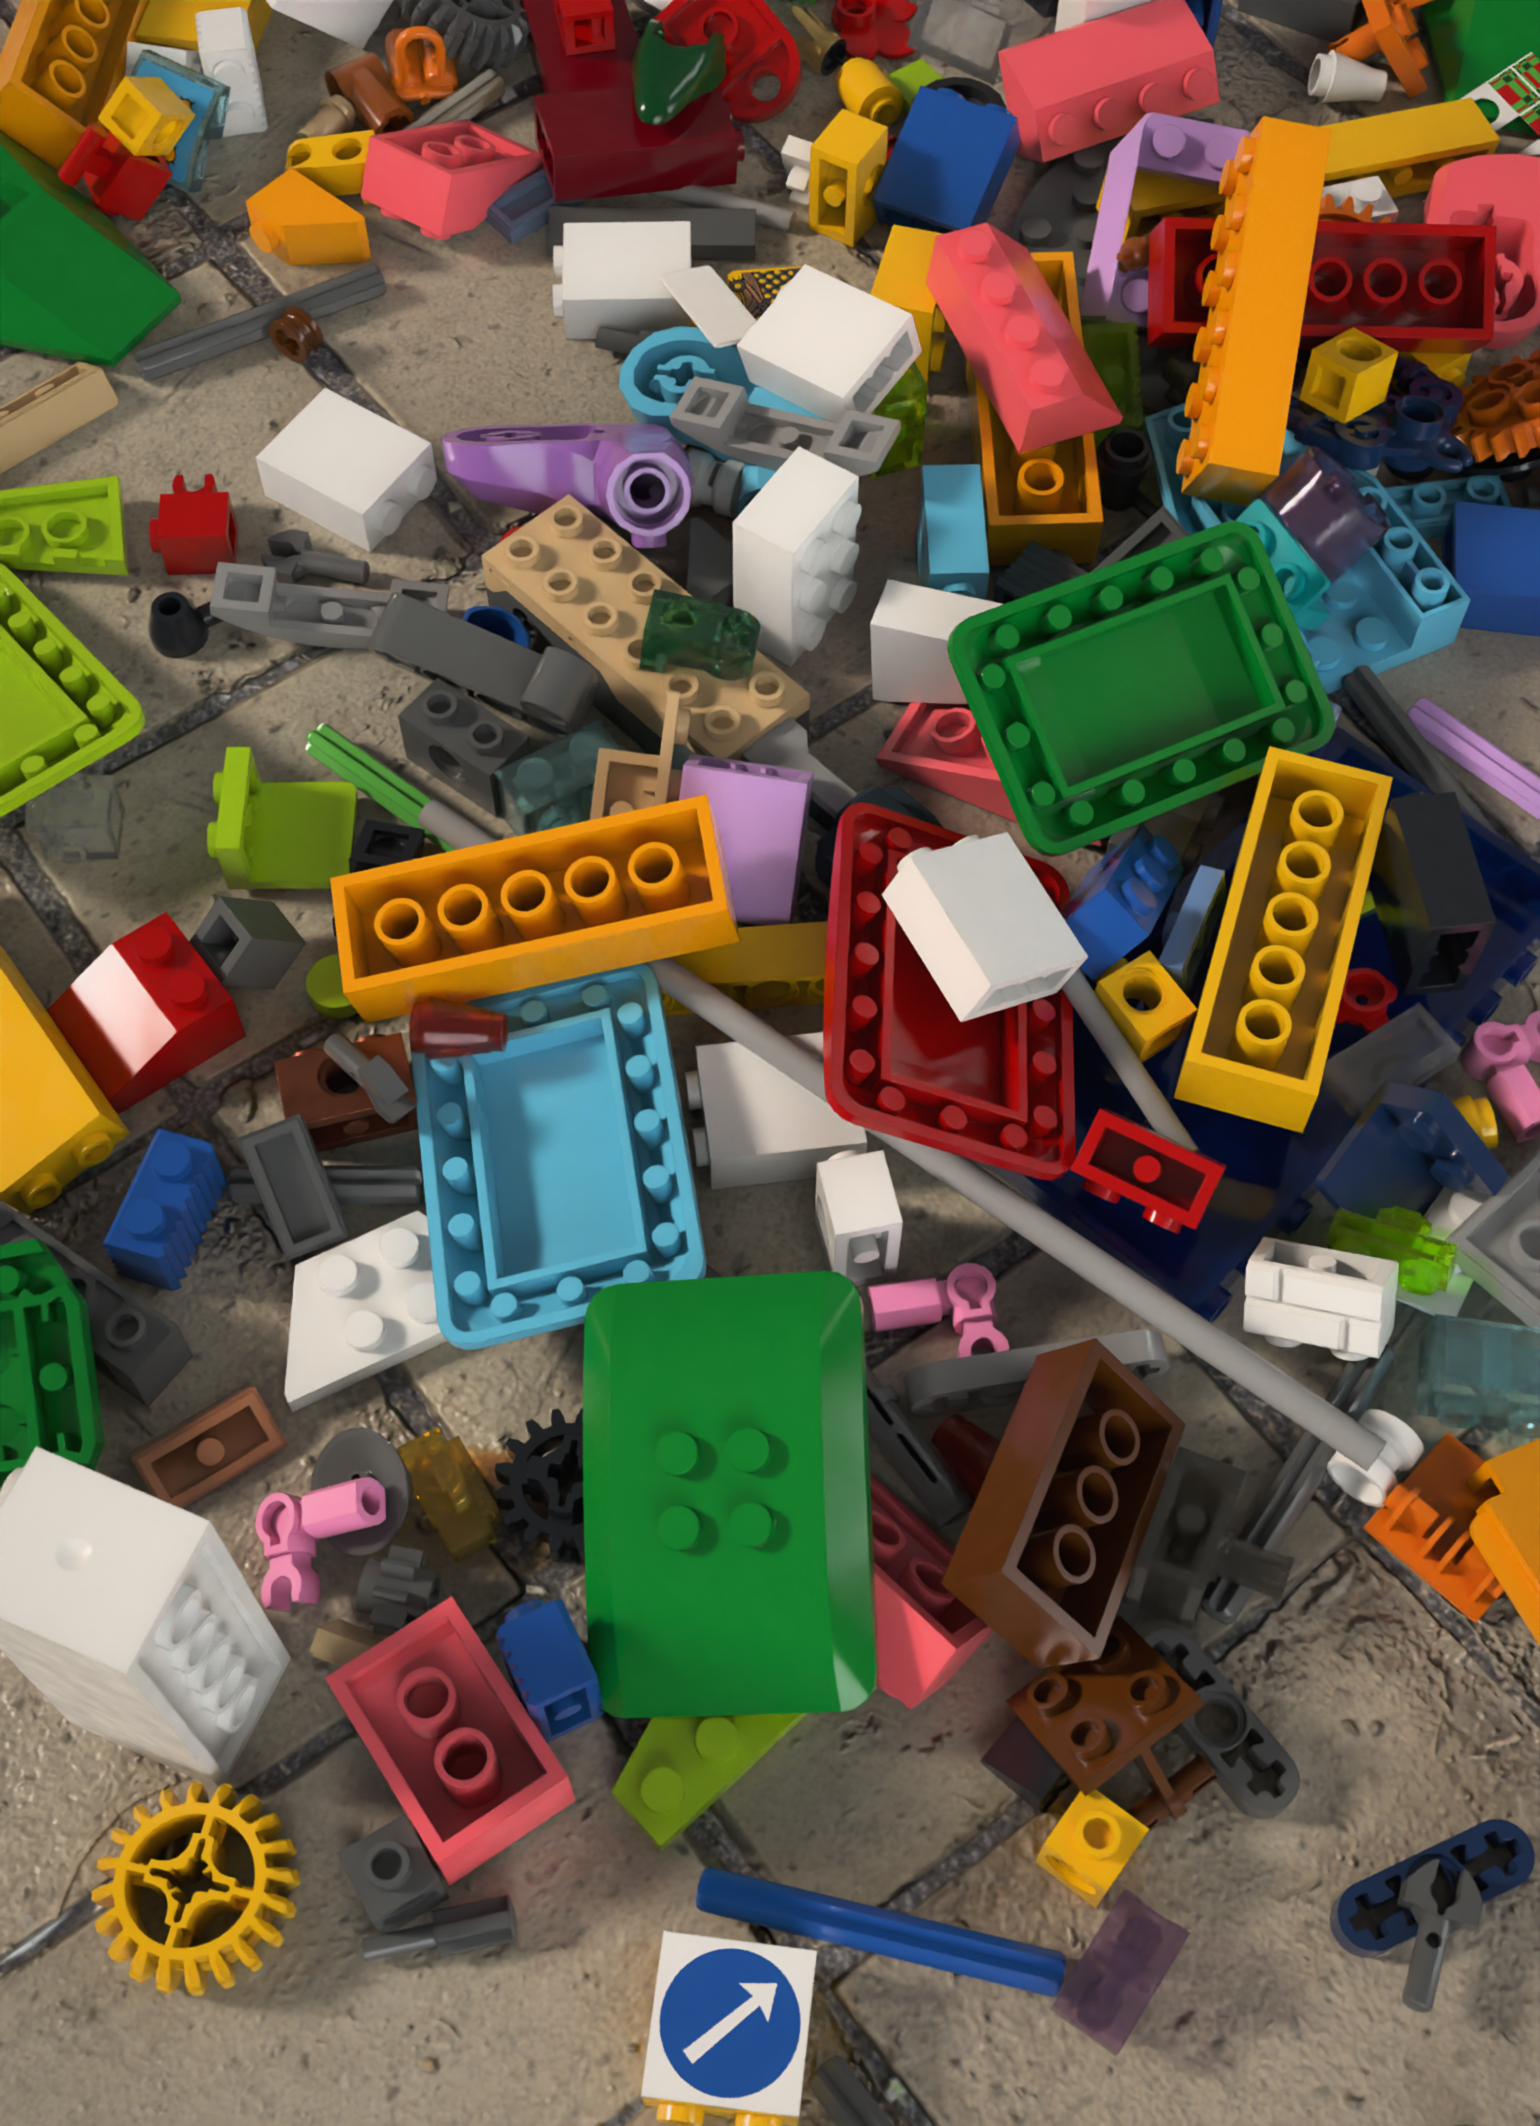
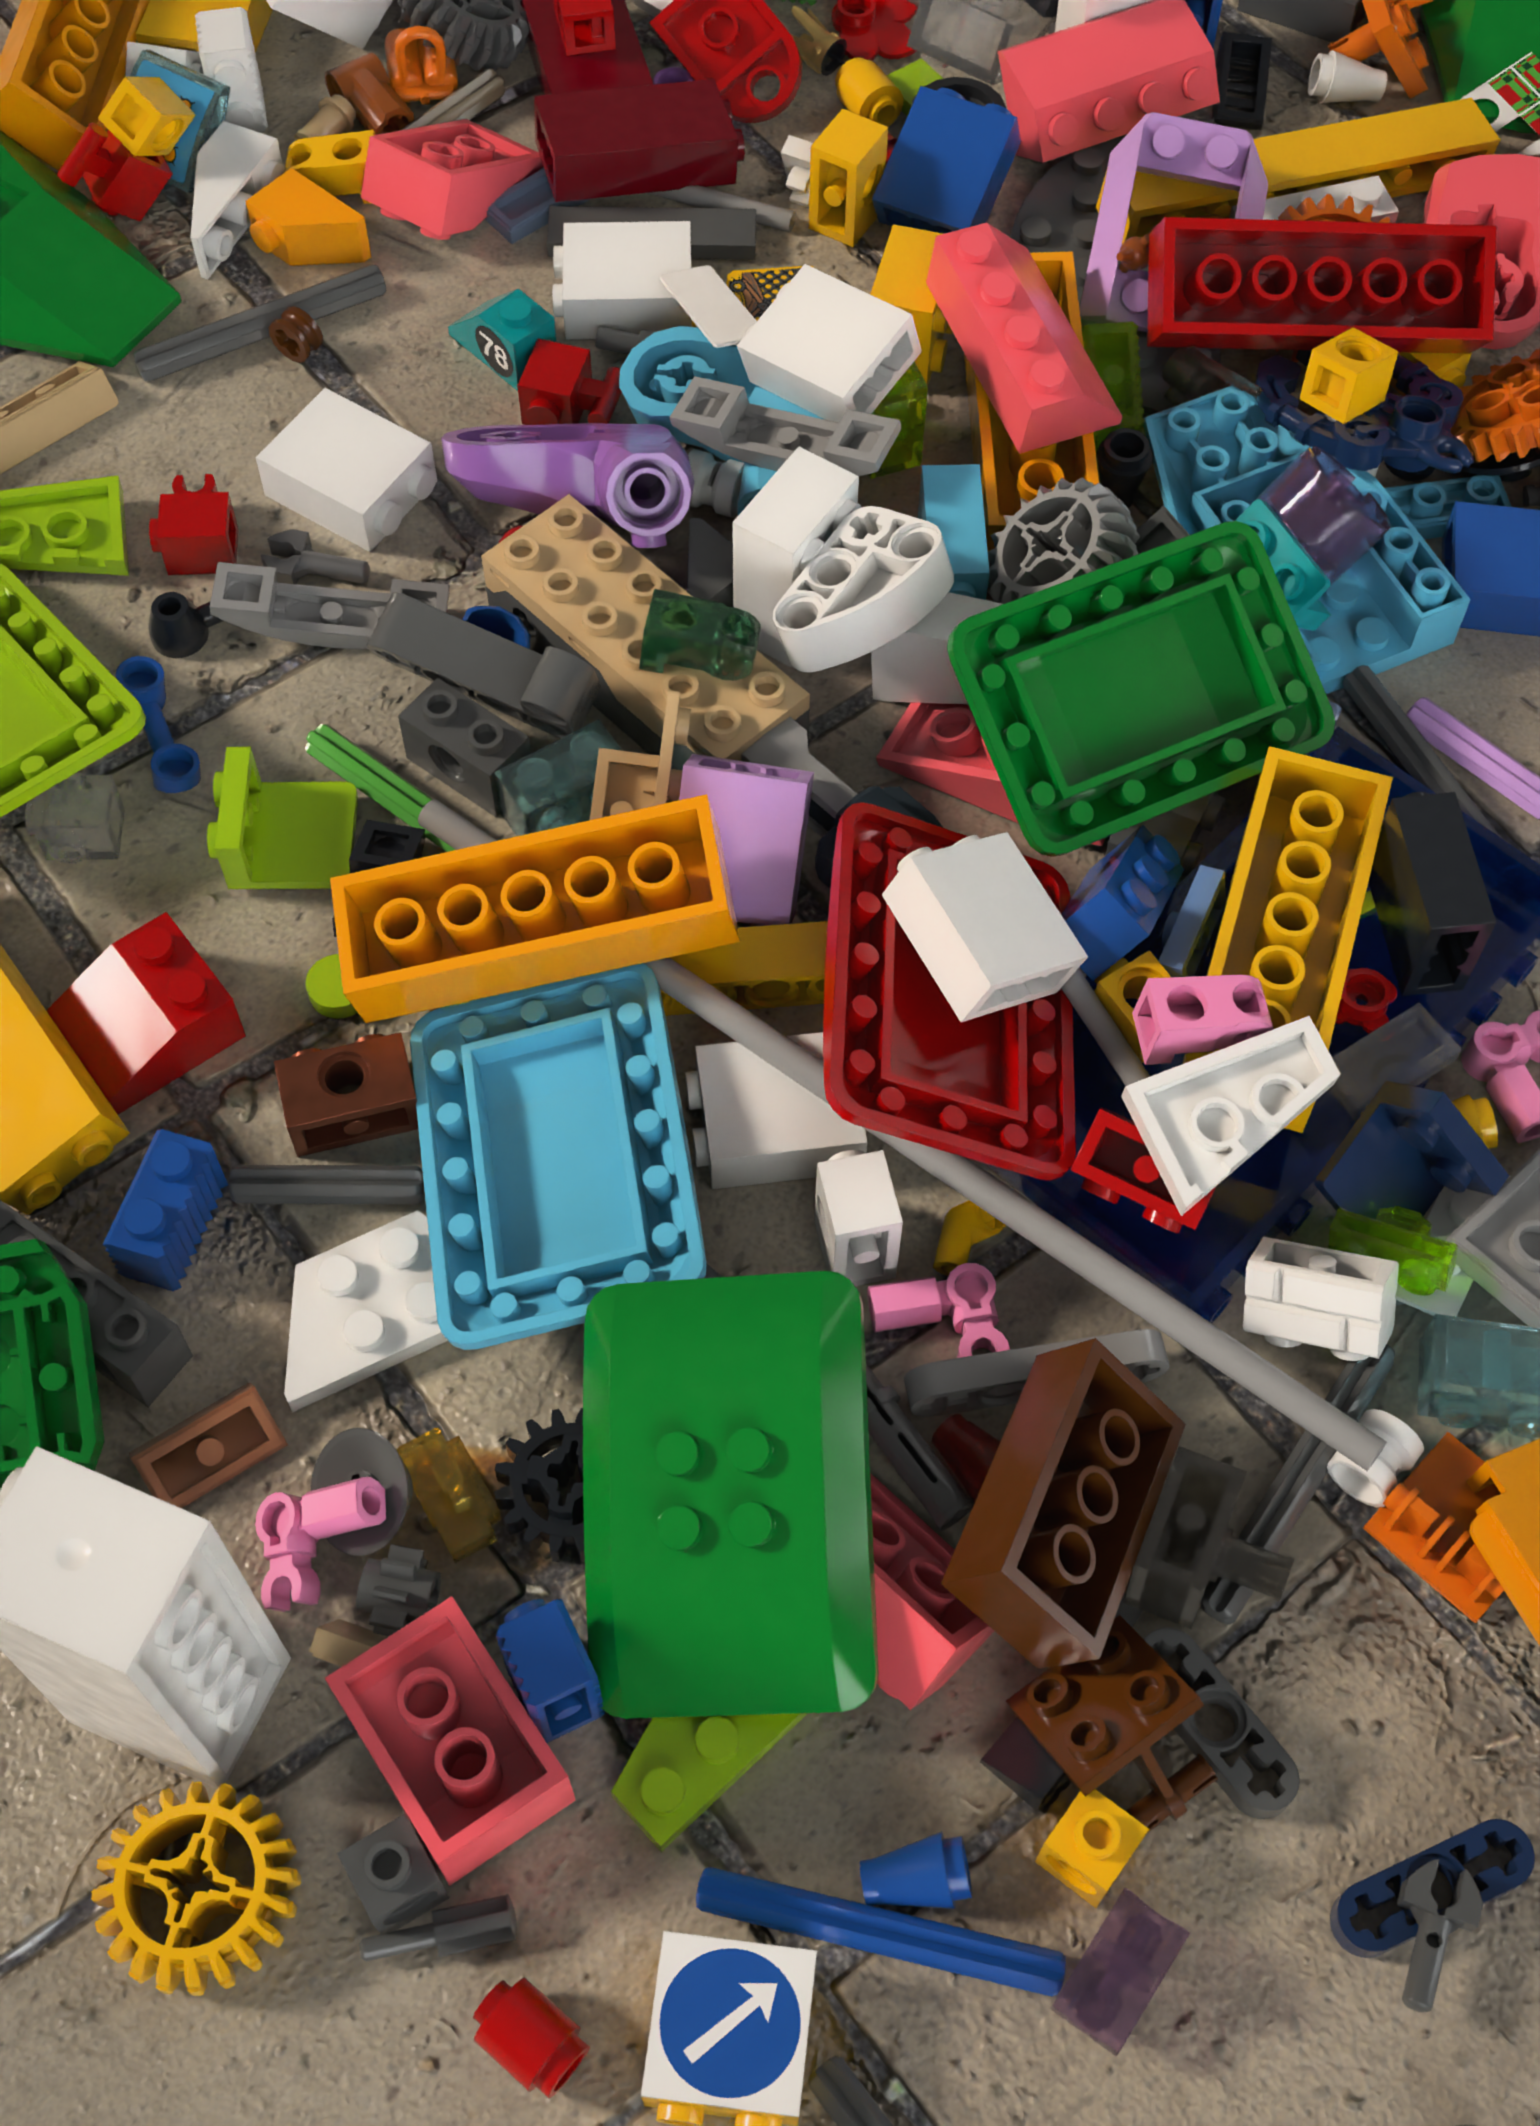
(173, 765): none -> blue bar
(228, 172): none -> white slope
(247, 942): dark grey brick -> none
(294, 1186): dark grey tile -> none
(374, 1076): dark grey bar -> none
(455, 1029): clear red cone -> none
(505, 333): none -> teal slope
(529, 2036): none -> red brick
(560, 386): none -> red brick
(673, 76): dark green animal -> none
(863, 588): none -> white beam
(919, 1874): none -> blue cone
(961, 1229): none -> yellow arm
(1059, 539): none -> light grey gear
(1198, 1014): none -> bright pink leg
(1227, 1105): none -> white wing
(1246, 52): none -> black slope
(1253, 311): light orange brick -> none

